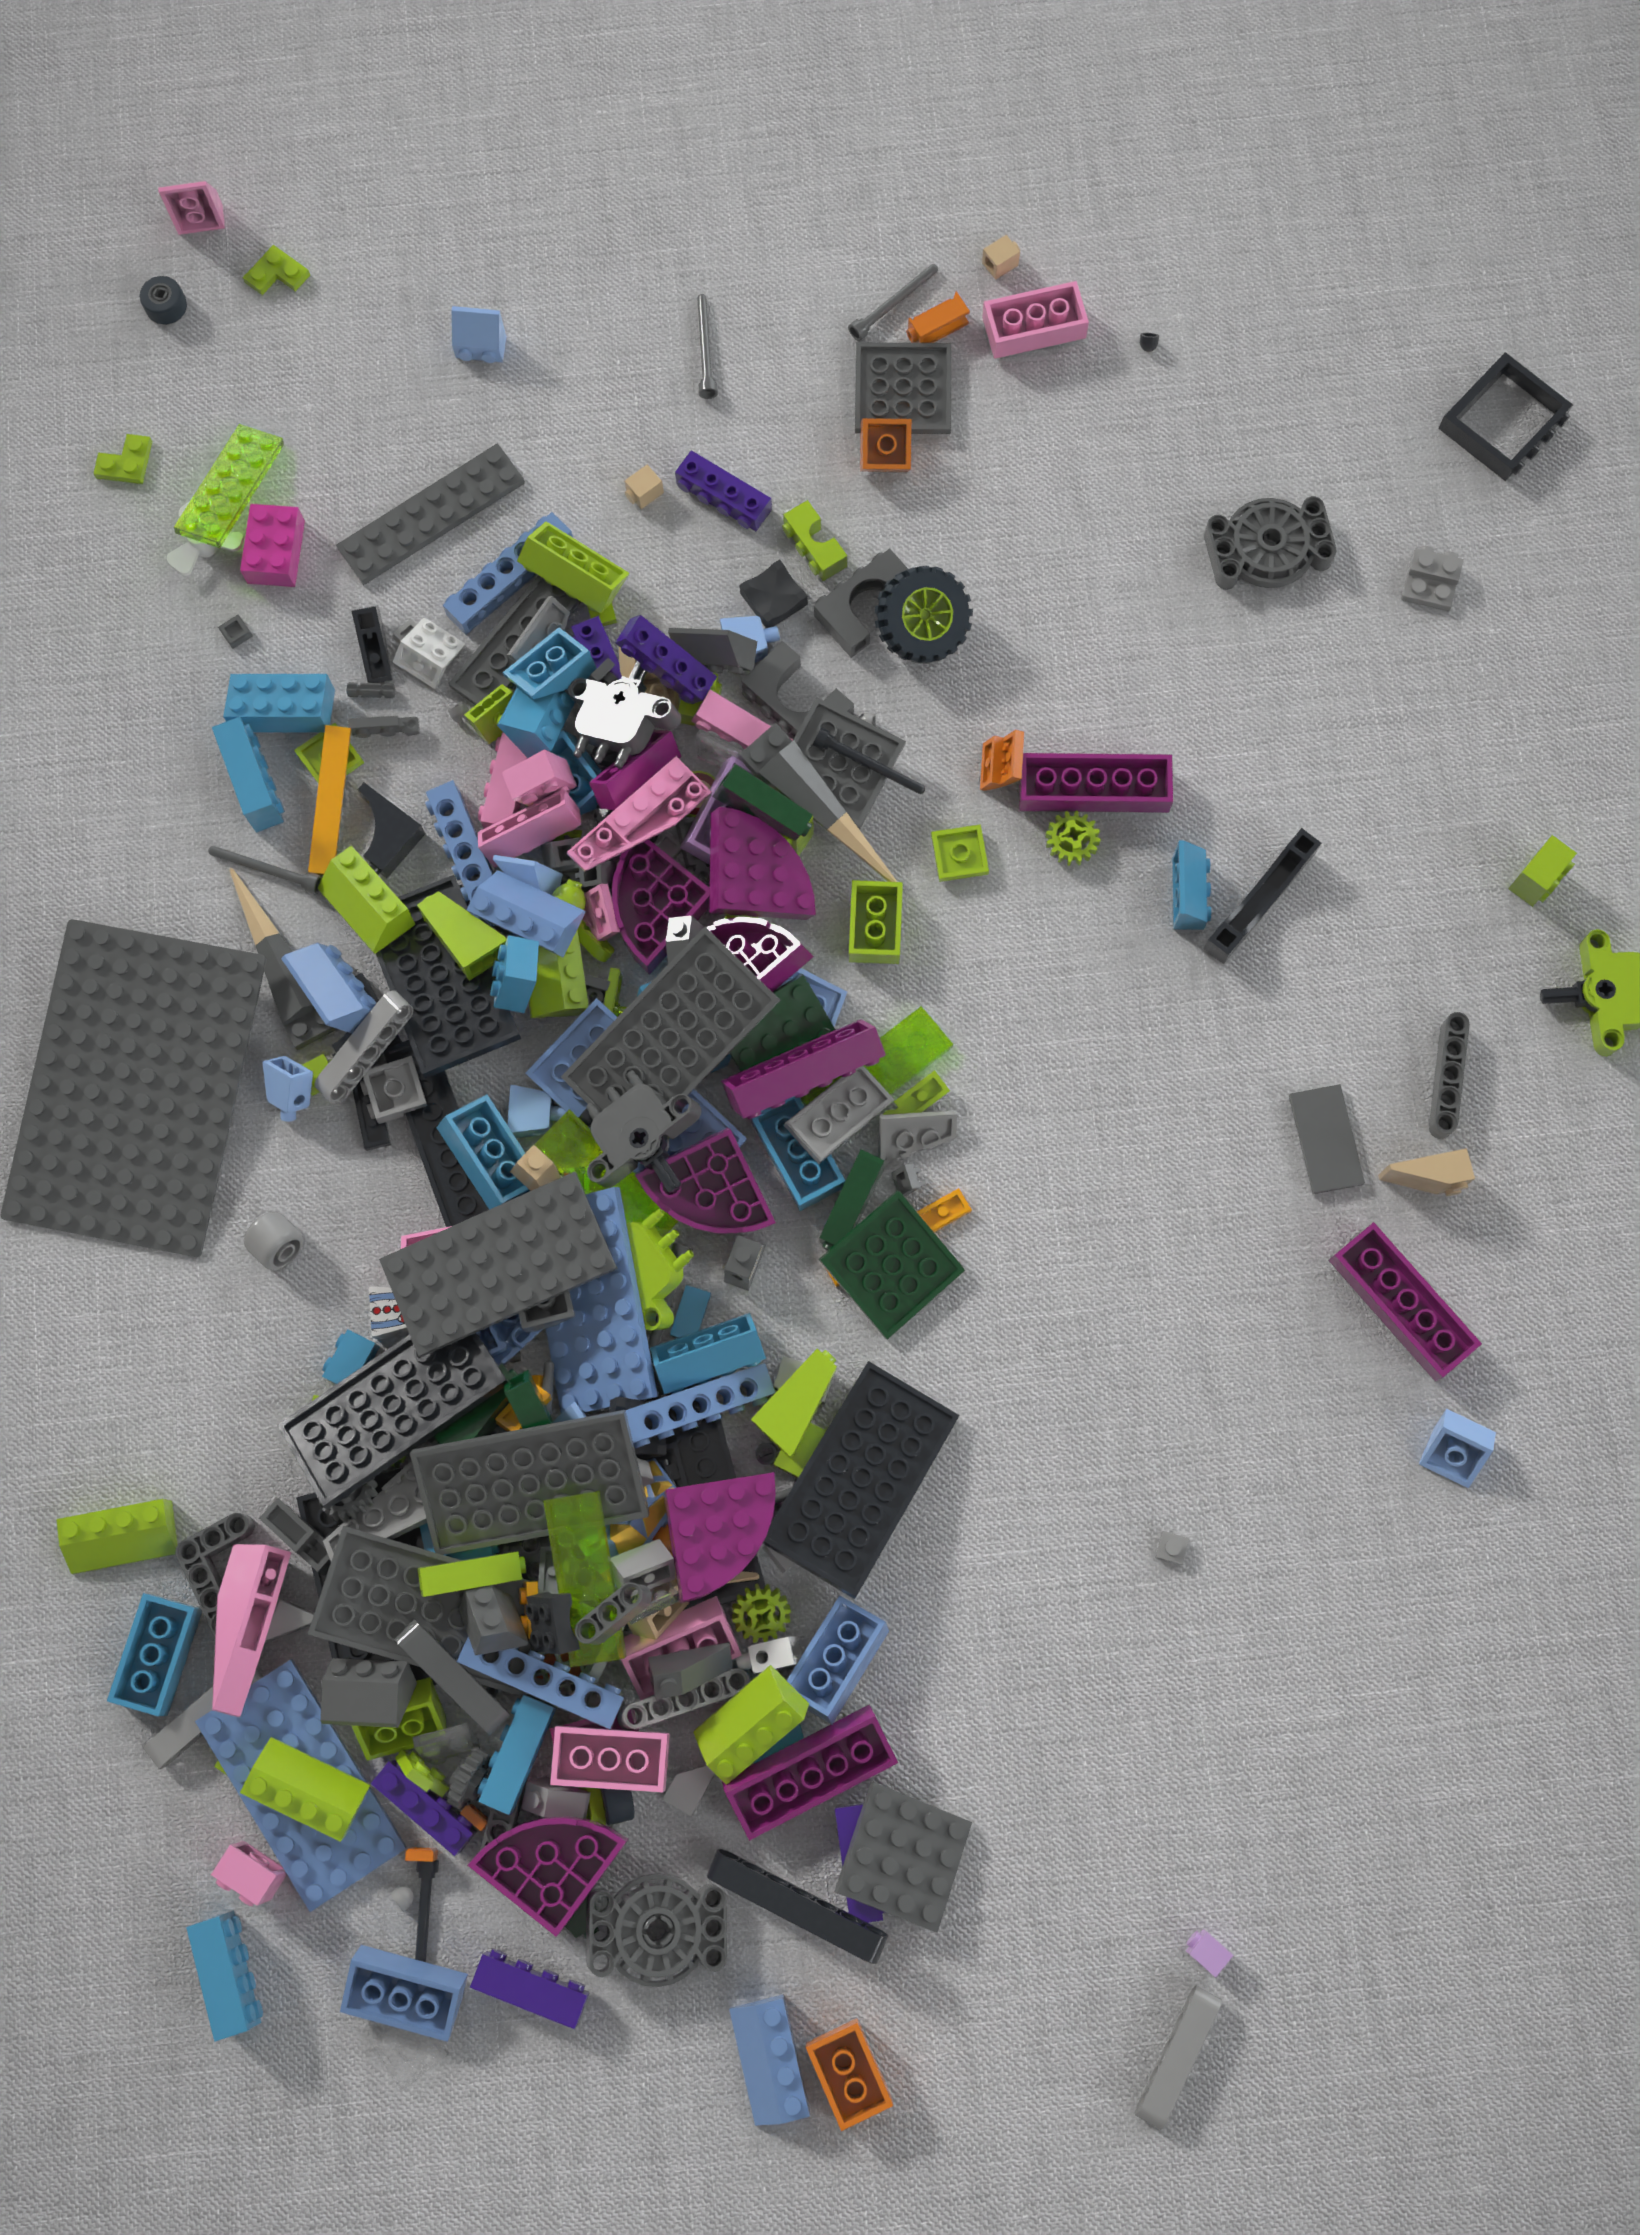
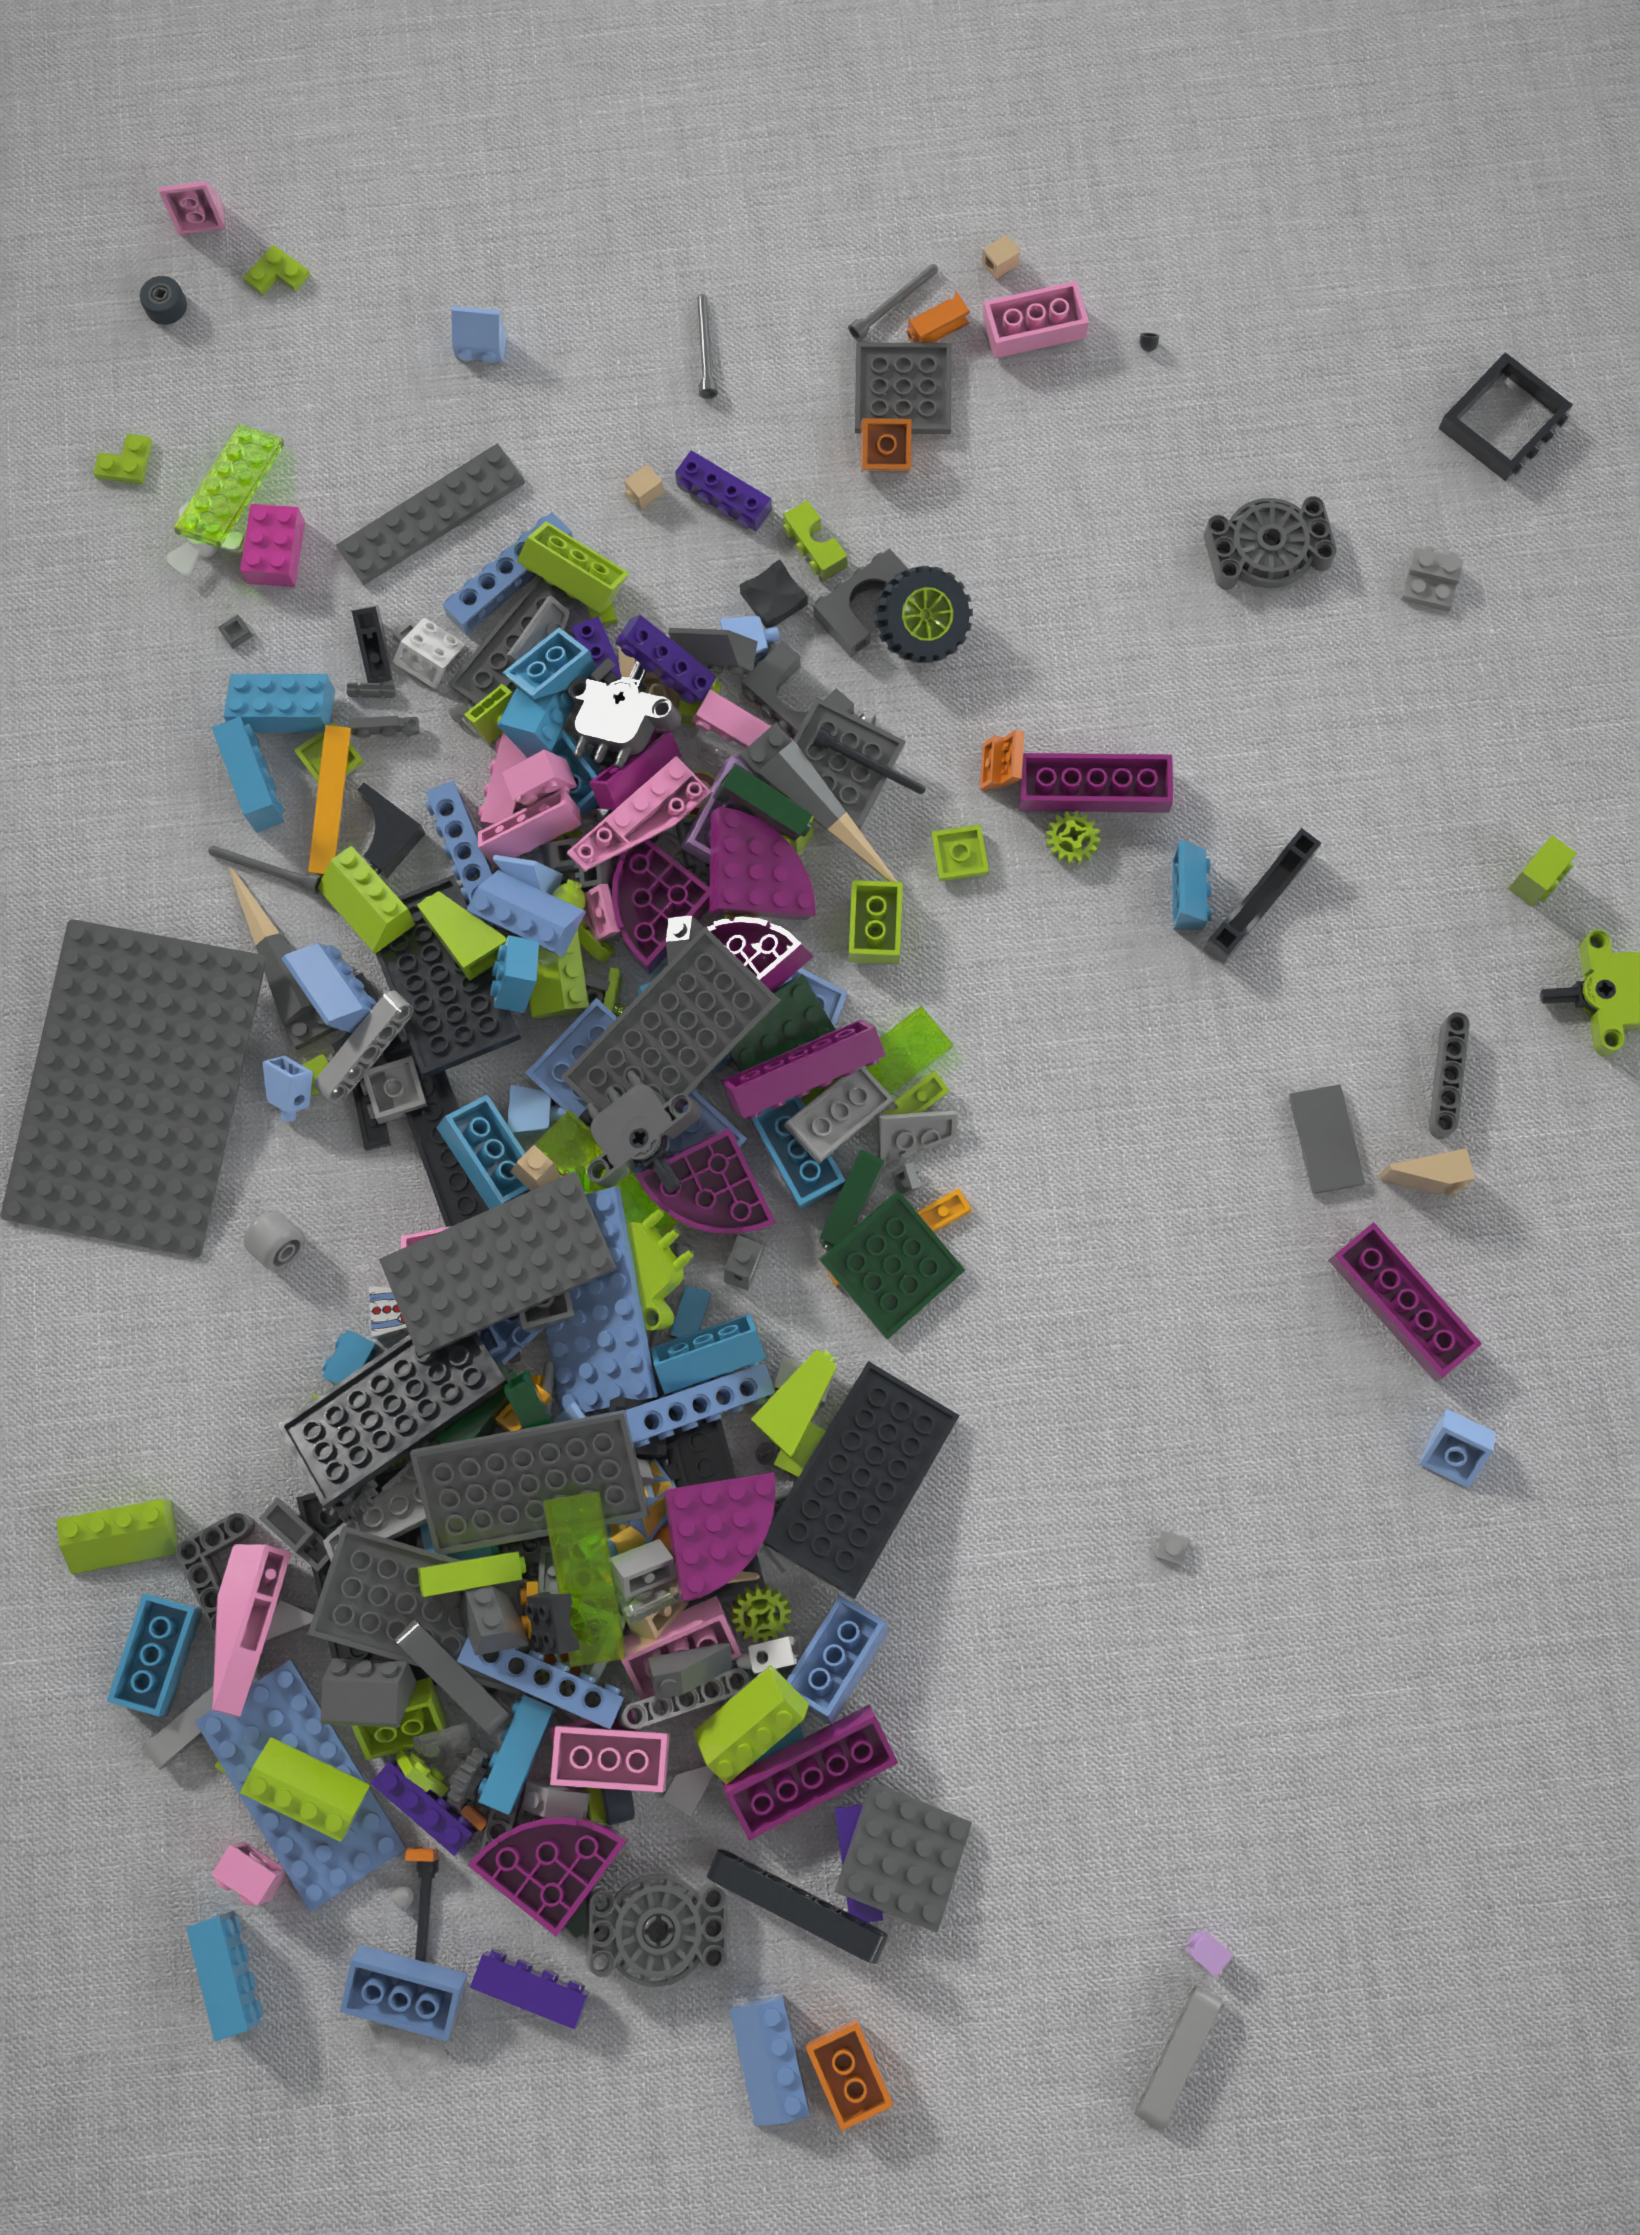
(601, 1614): dark grey beam -> none

